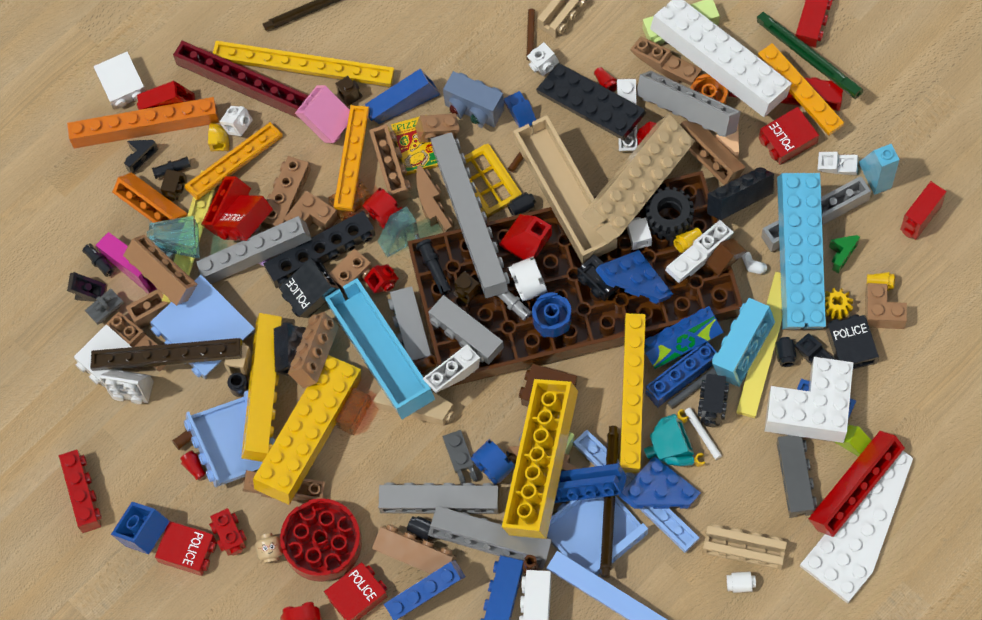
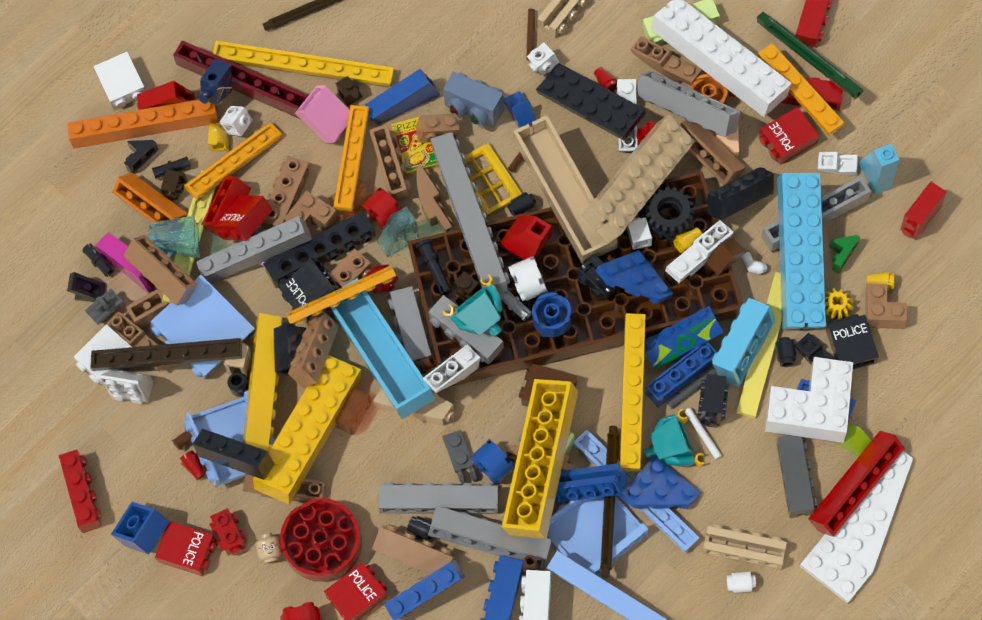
(216, 82): none -> dark blue torso
(233, 454): none -> black brick
(333, 299): none -> light orange plate
(479, 311): none -> teal torso

